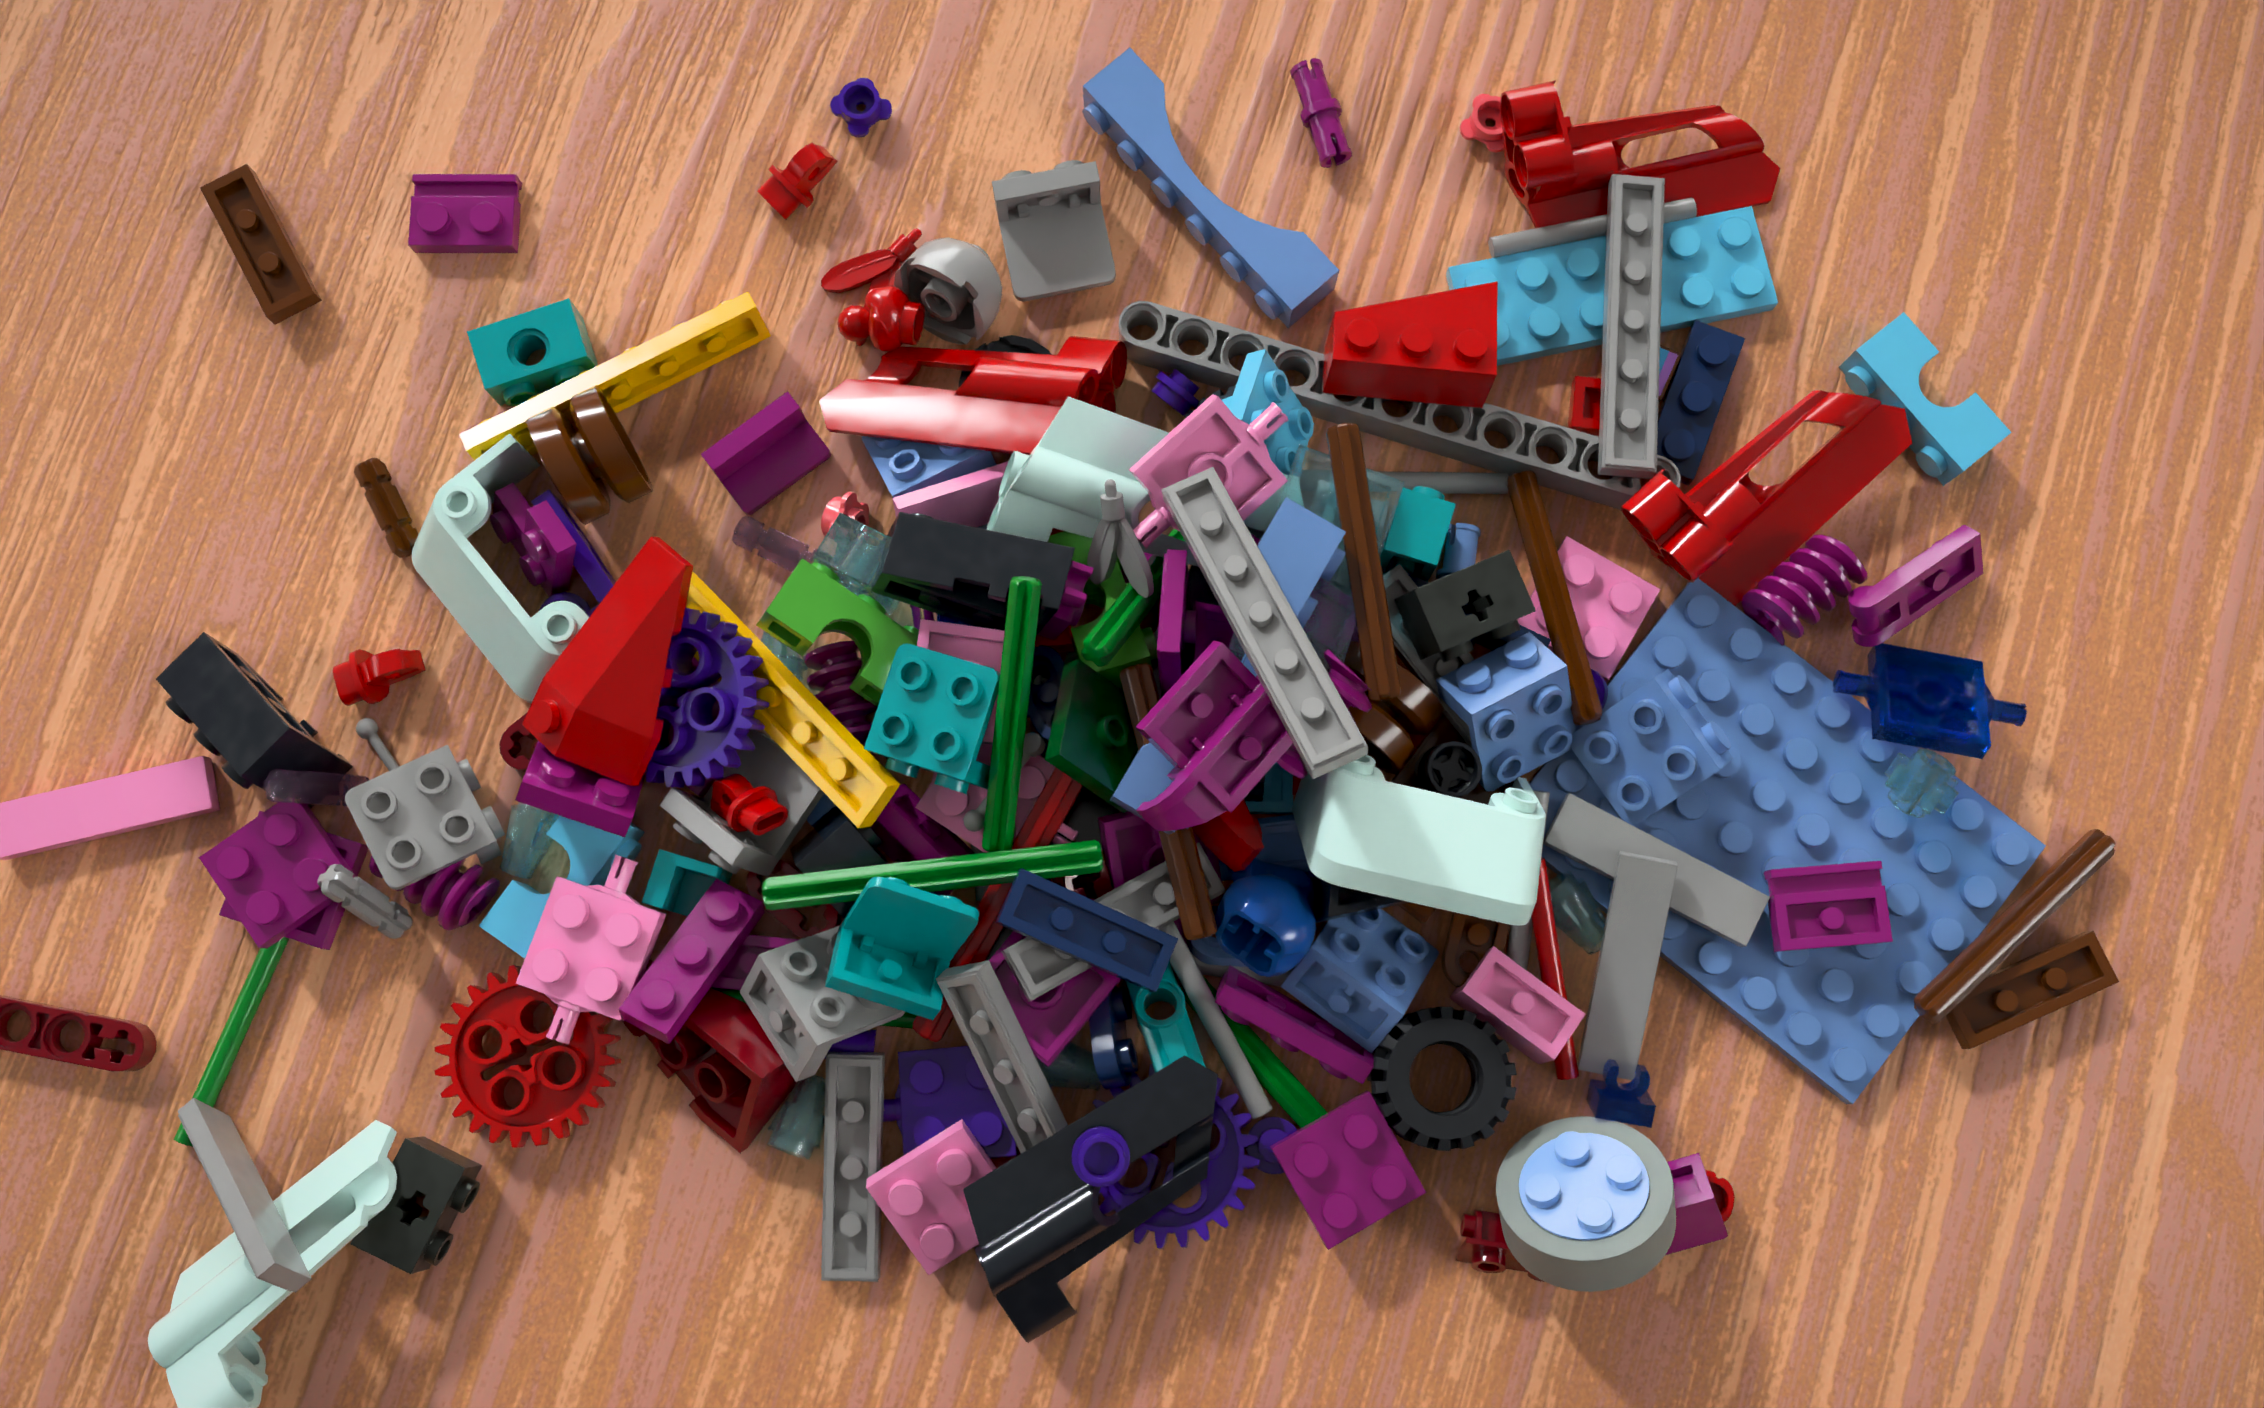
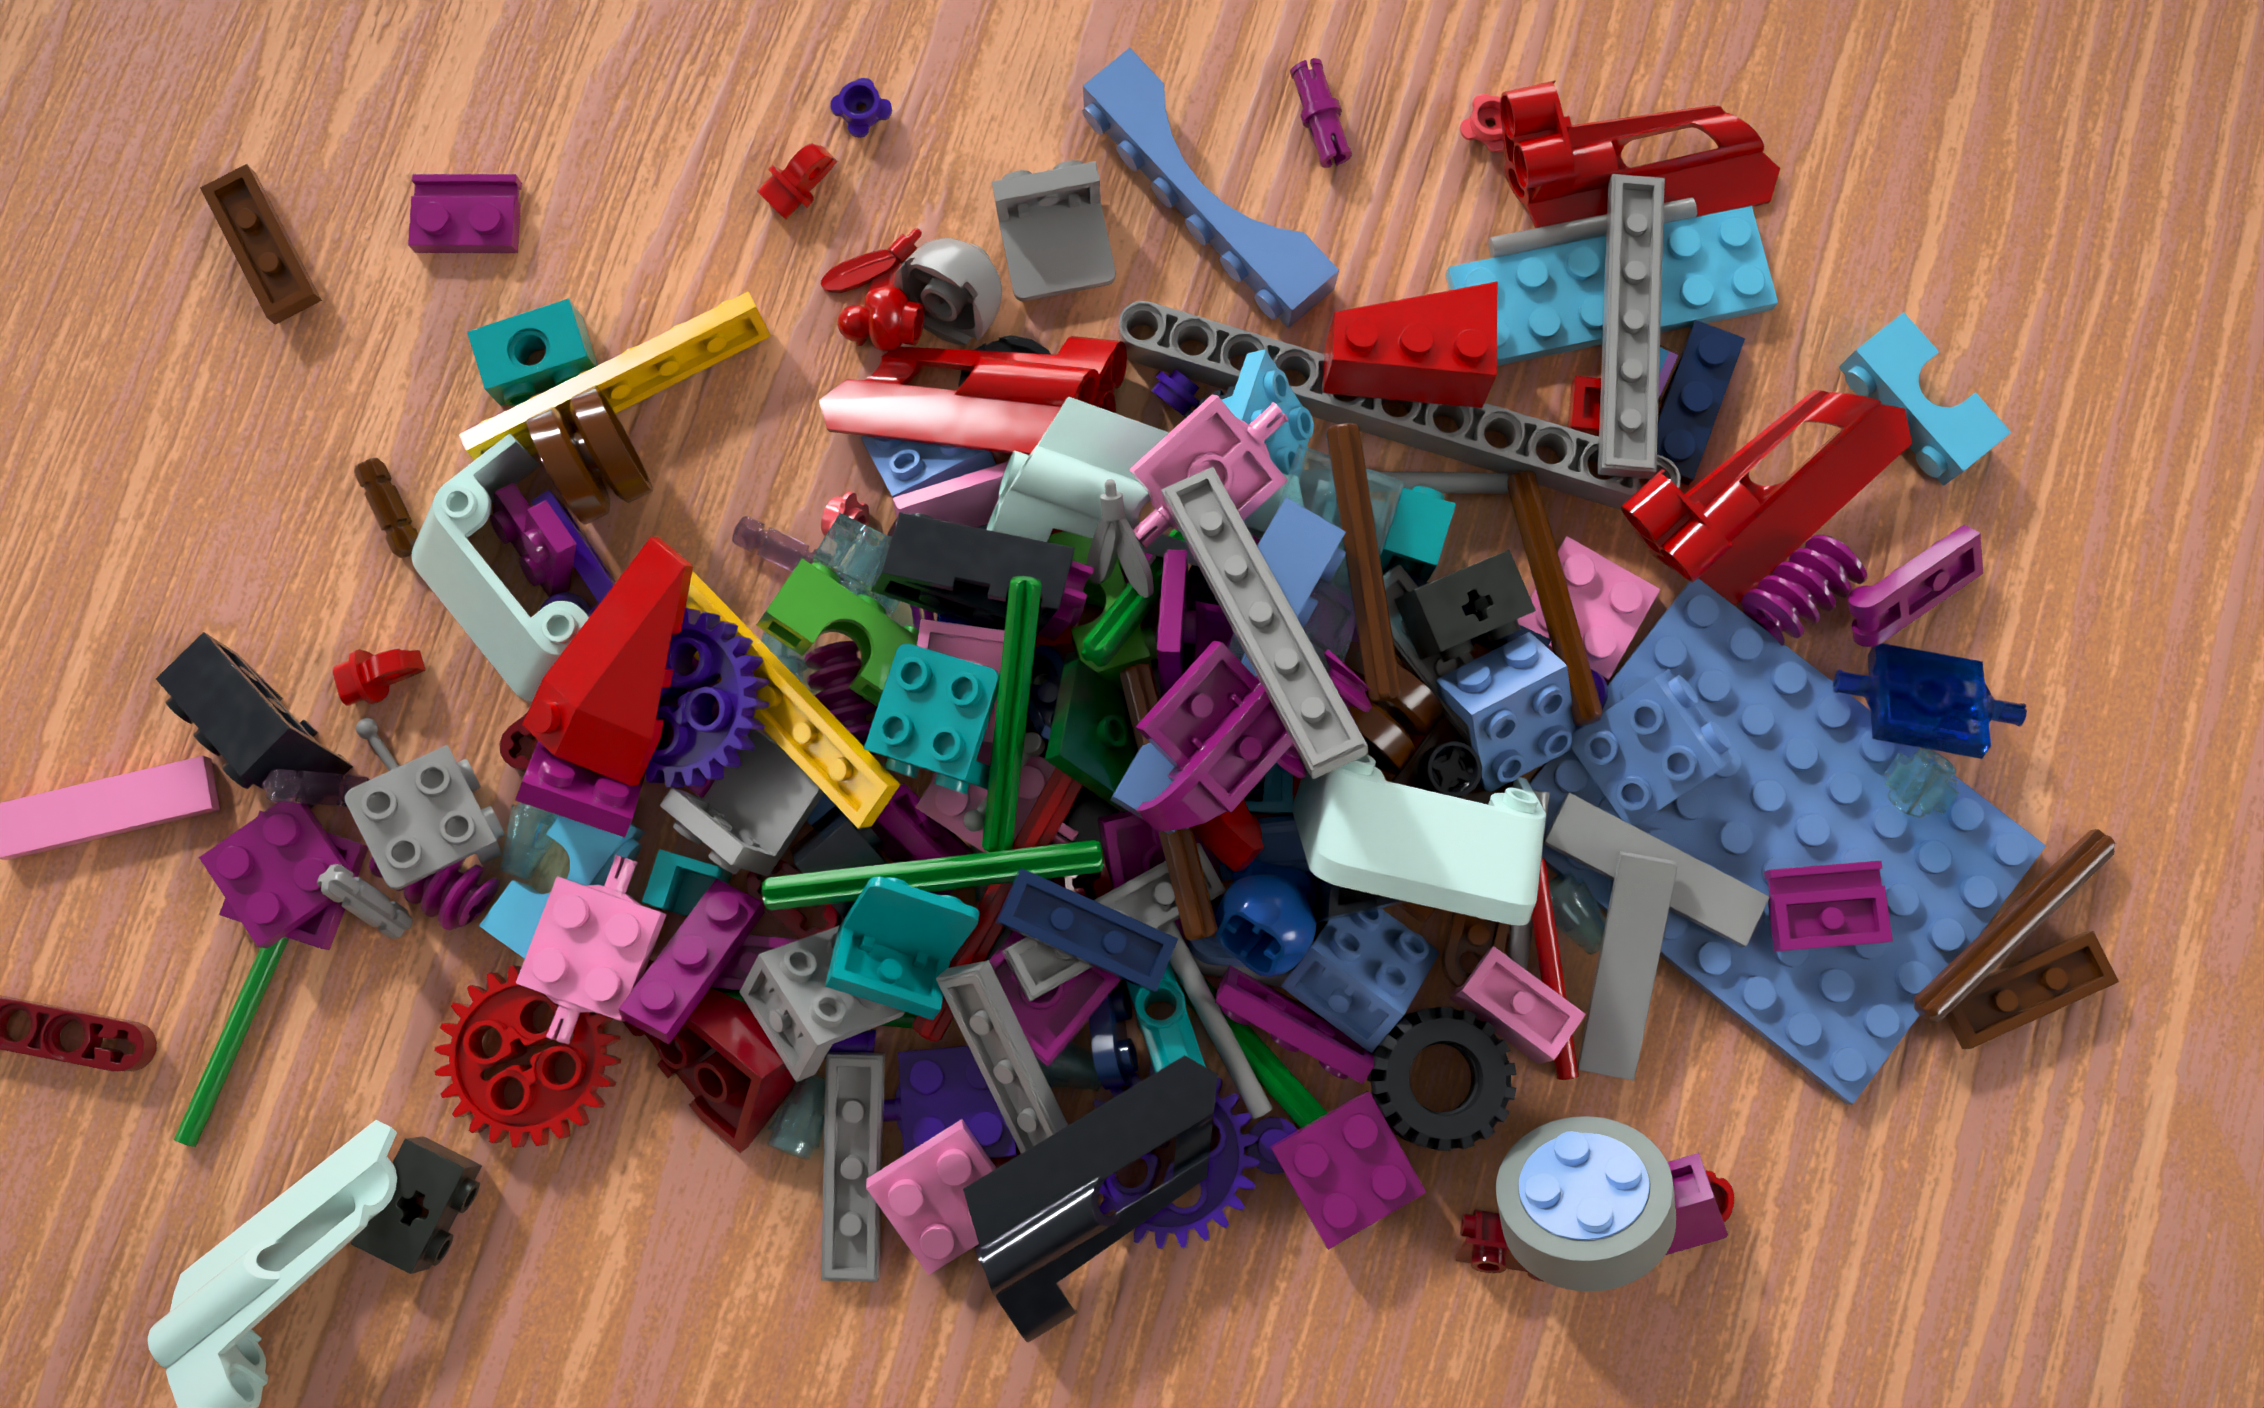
(244, 1196): light grey tile -> none
(747, 806): red piece -> none
(767, 454): magenta panel -> none
(1100, 1156): dark purple plate -> none
(1459, 548): medium blue pin -> none
(1619, 1101): clear blue tile -> none

